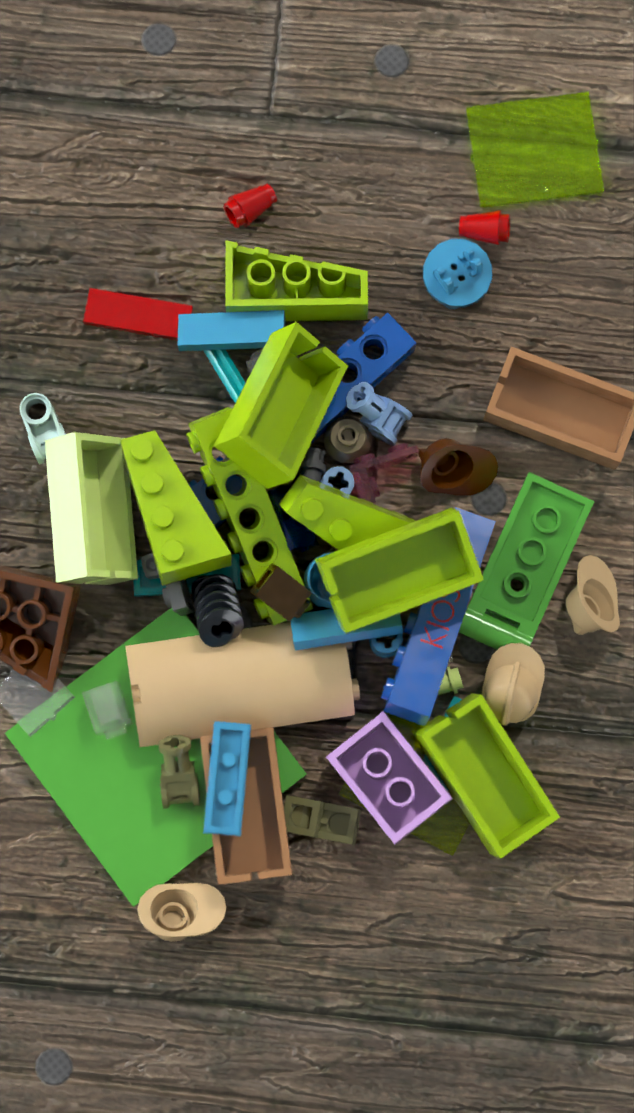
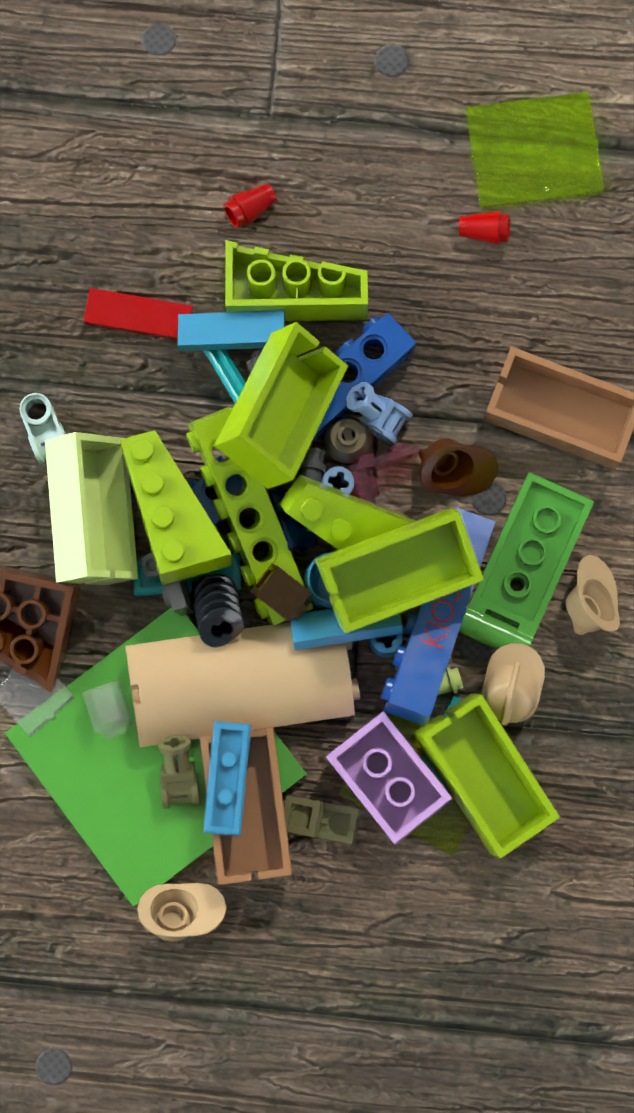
(471, 264): dark azure plate -> none

